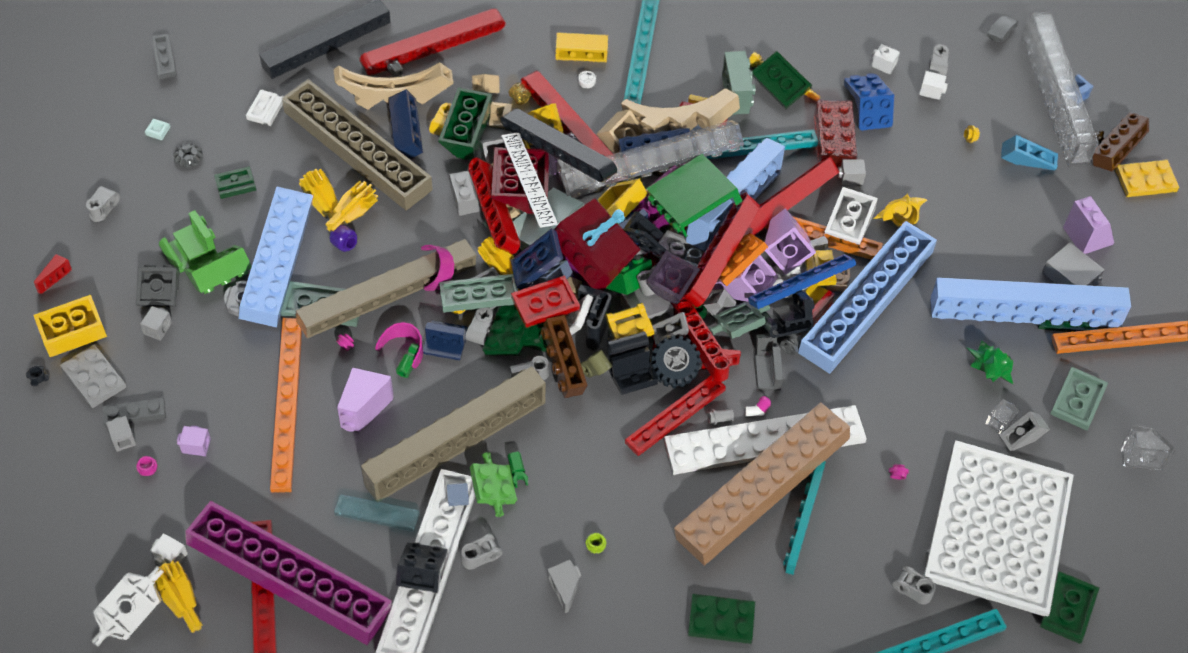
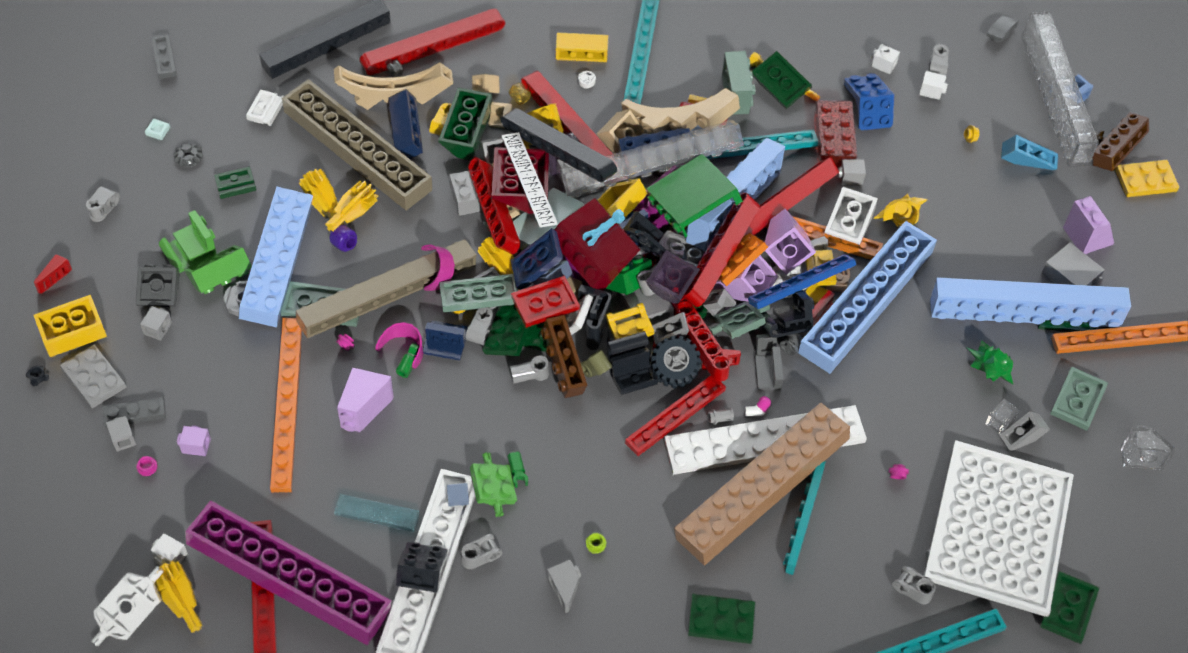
(453, 434): dark tan brick -> none

